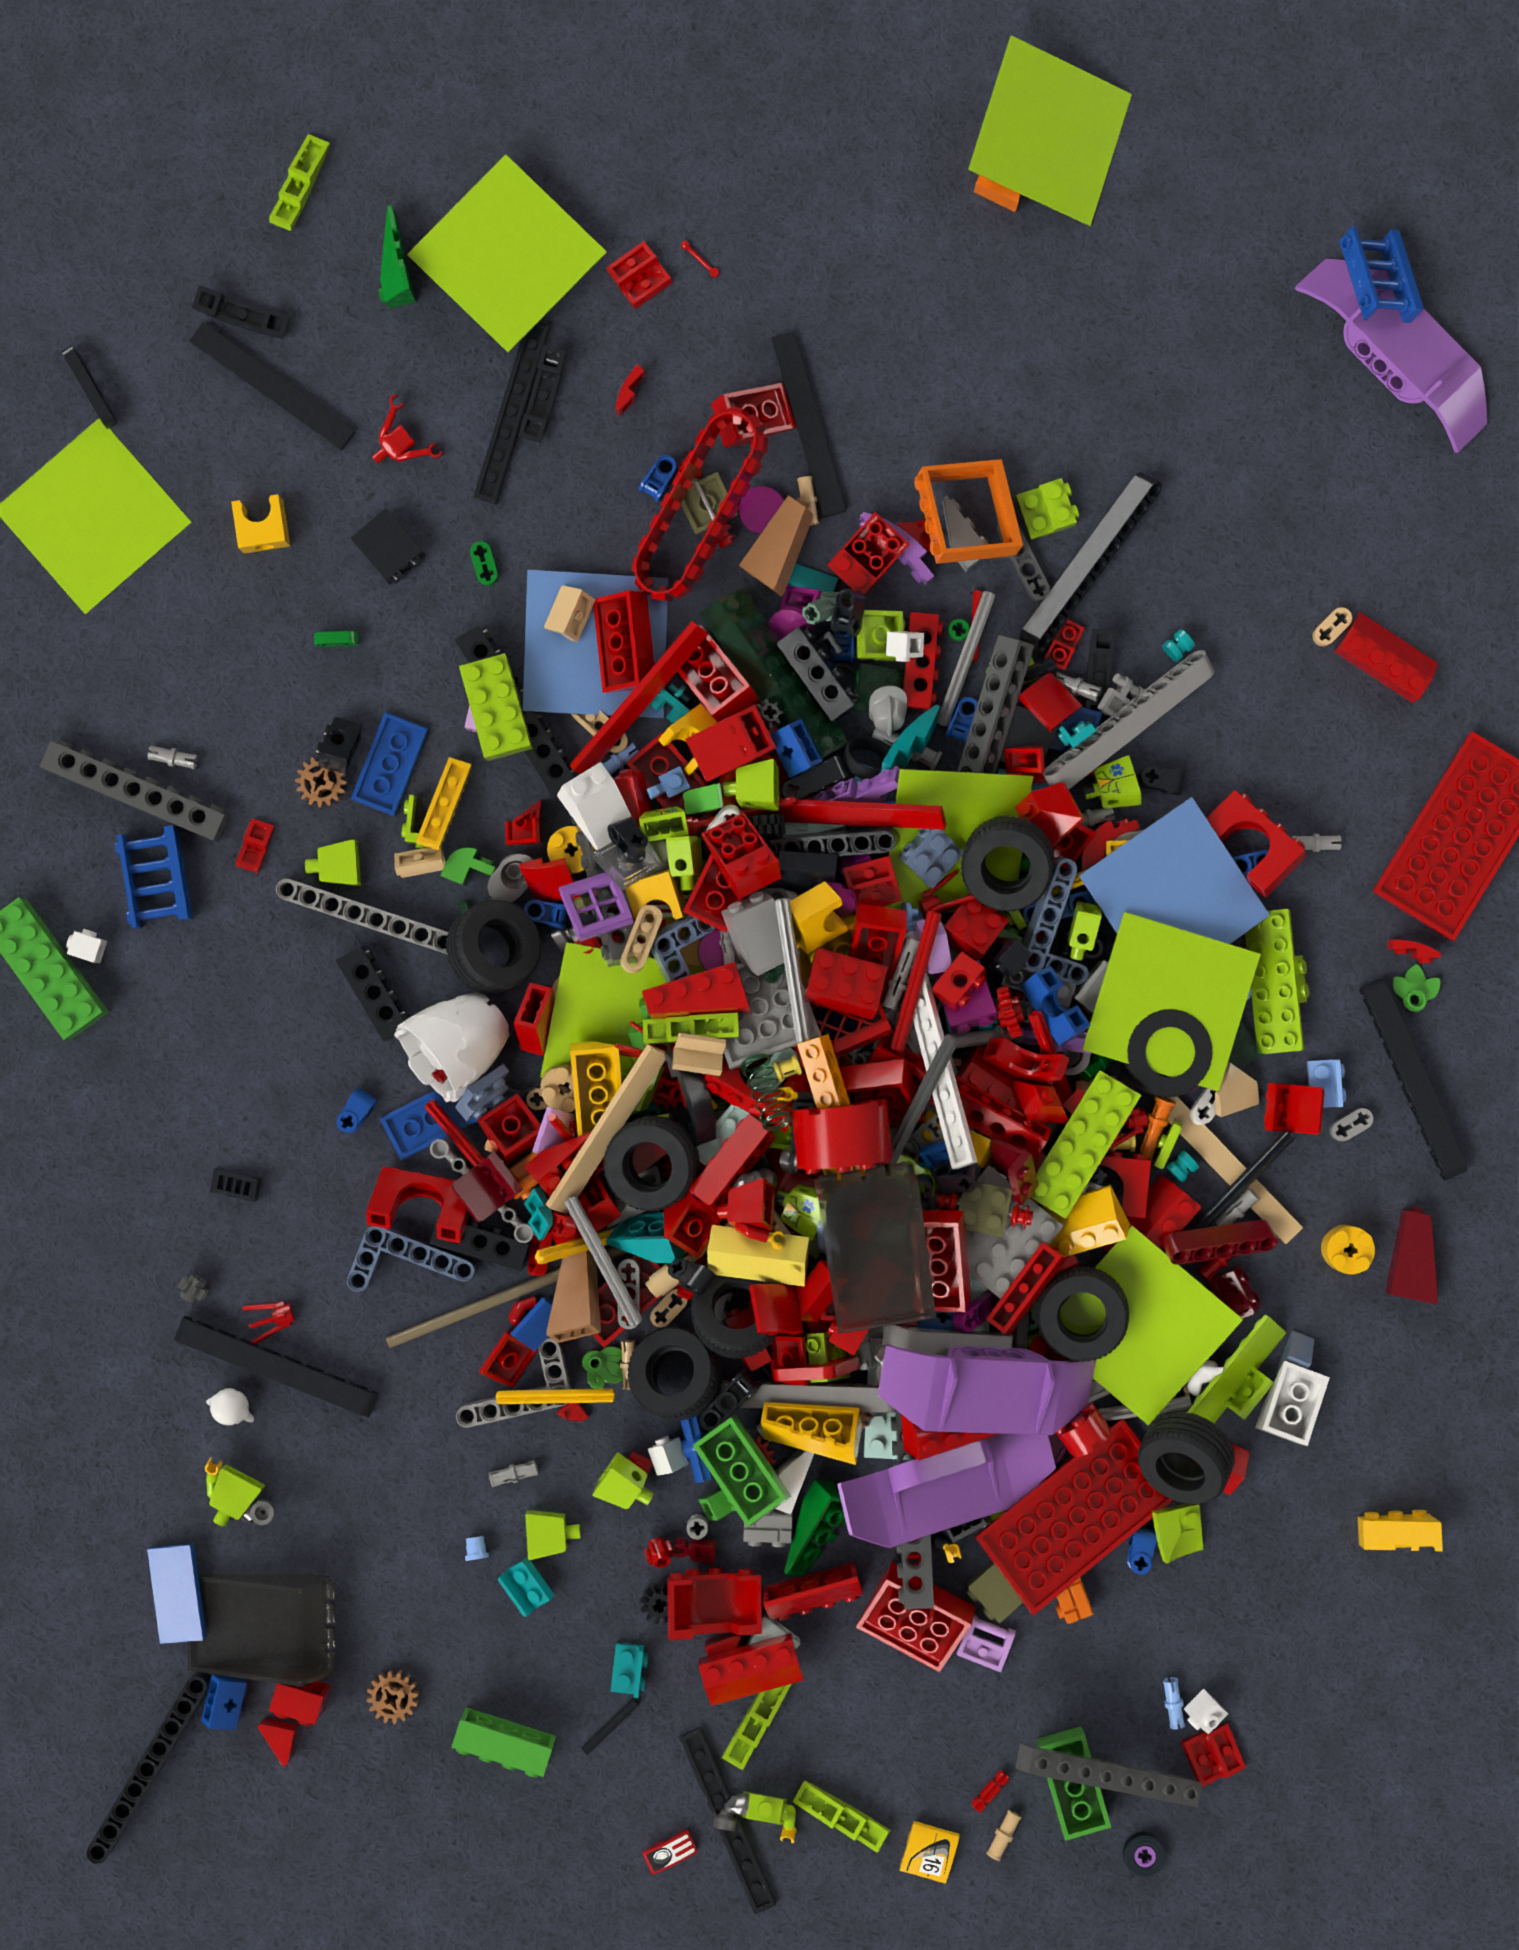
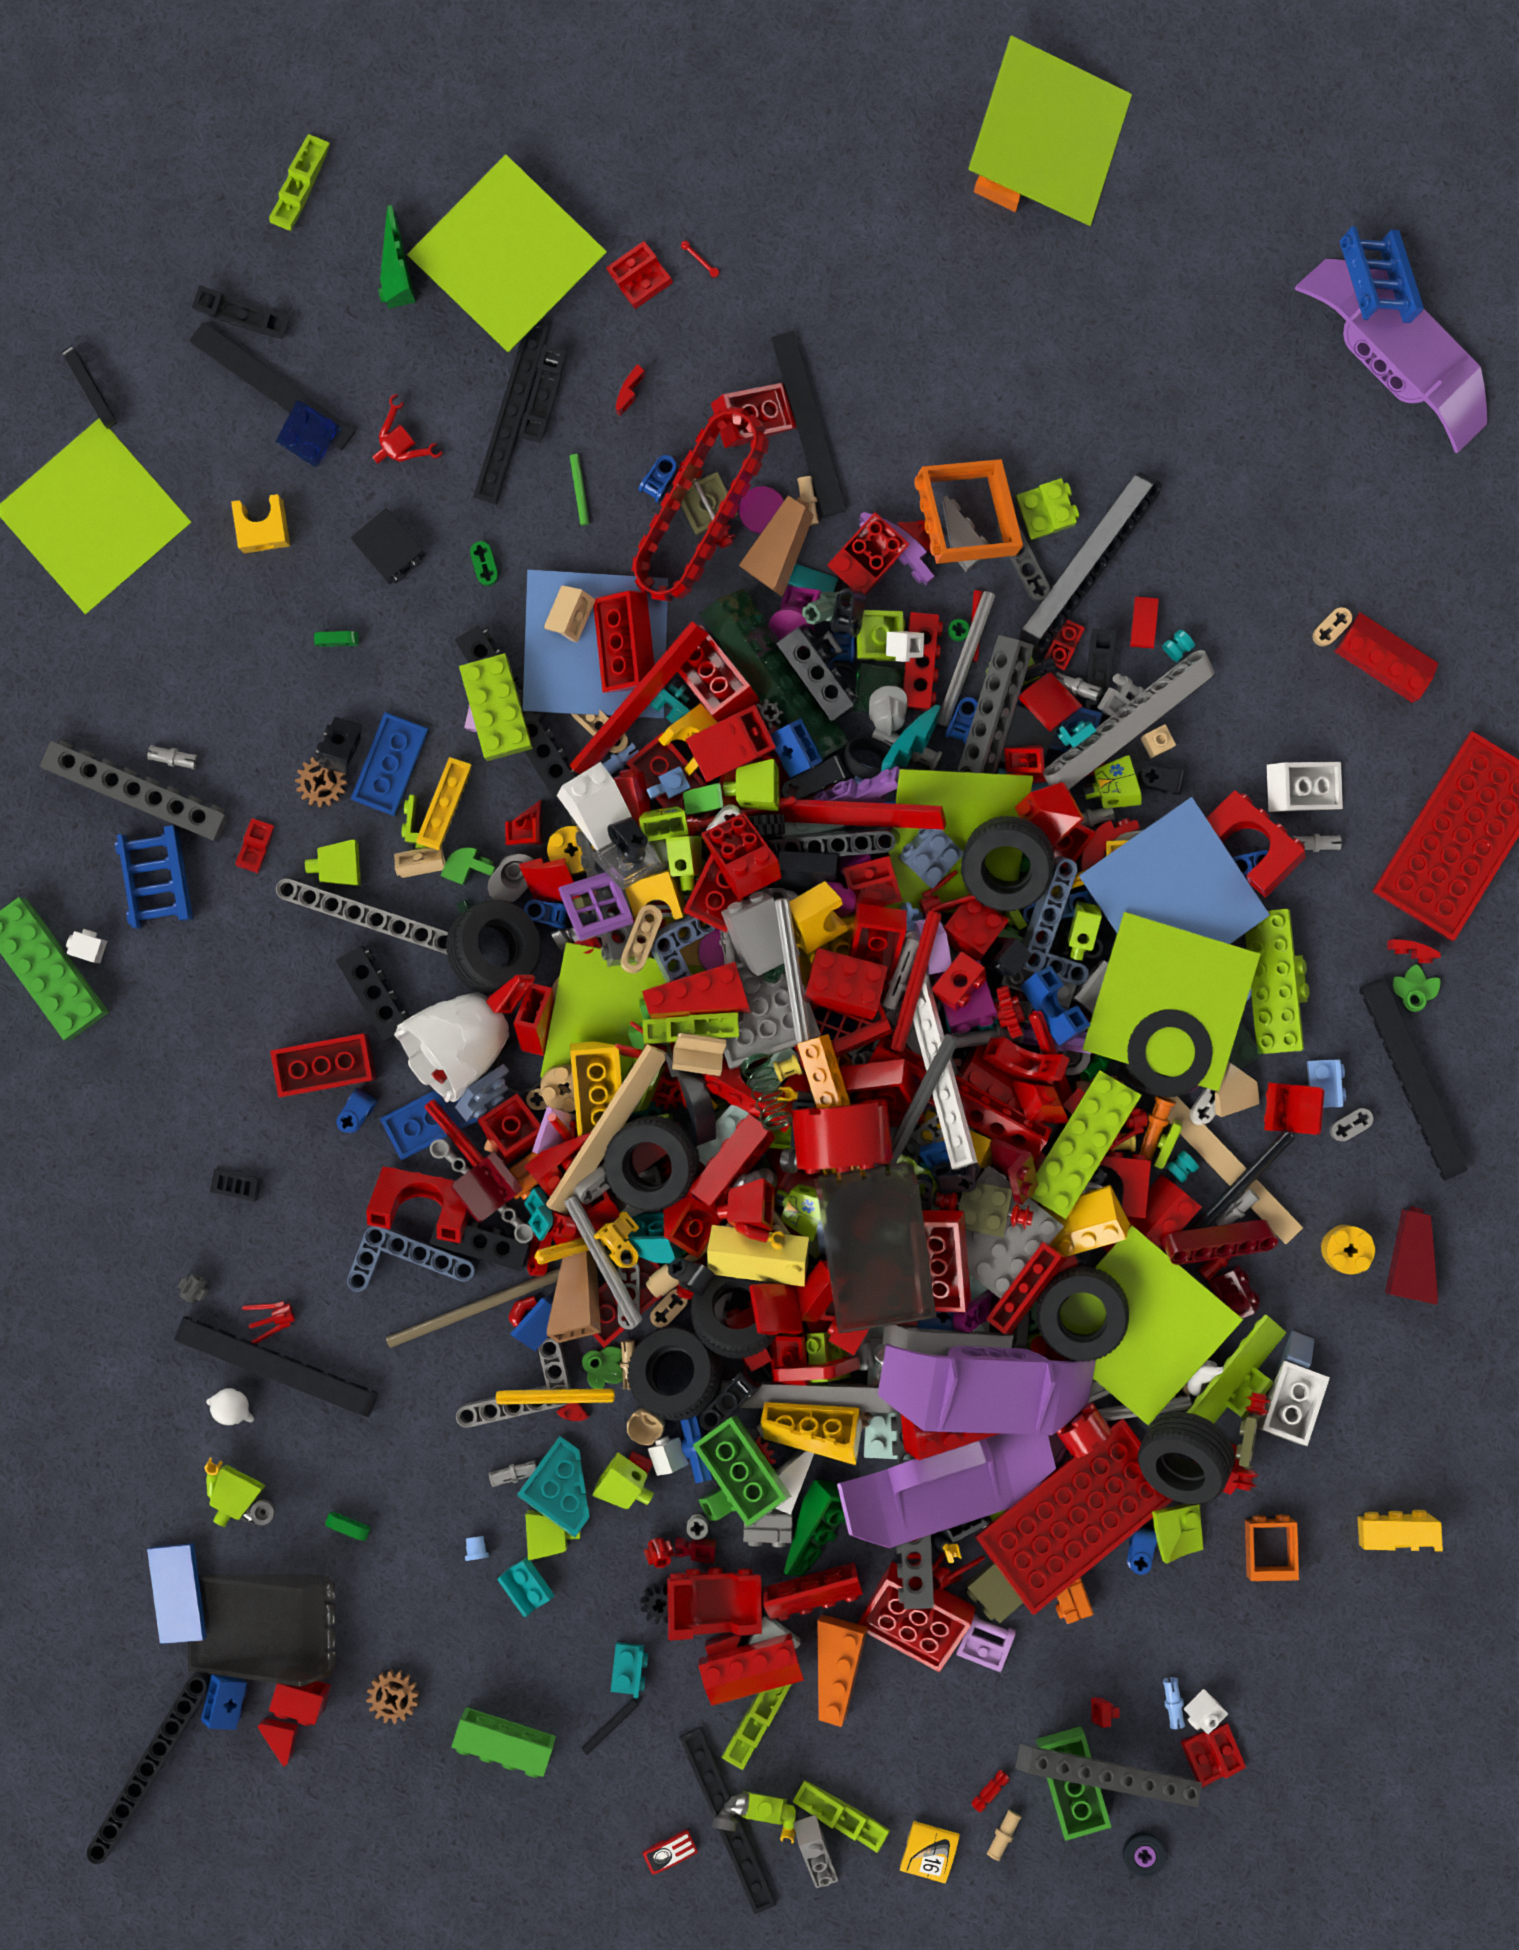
(307, 433): none -> clear blue plate
(323, 1065): none -> red brick
(347, 1526): none -> green beam
(508, 1360): red slope -> none
(510, 994): none -> red slope
(559, 1488): none -> teal plate
(579, 489): none -> bright green bar
(592, 1186): none -> light grey beam
(615, 1237): none -> yellow piece
(645, 1427): none -> tan hair
(815, 1851): none -> light grey slope
(838, 1662): none -> orange wedge
(942, 1575): none -> red plant
(1103, 1711): none -> red tile
(1144, 622): none -> red slope
(1158, 741): none -> tan brick
(1246, 1449): none -> plate
(1272, 1573): none -> orange window
(1304, 786): none -> white slope

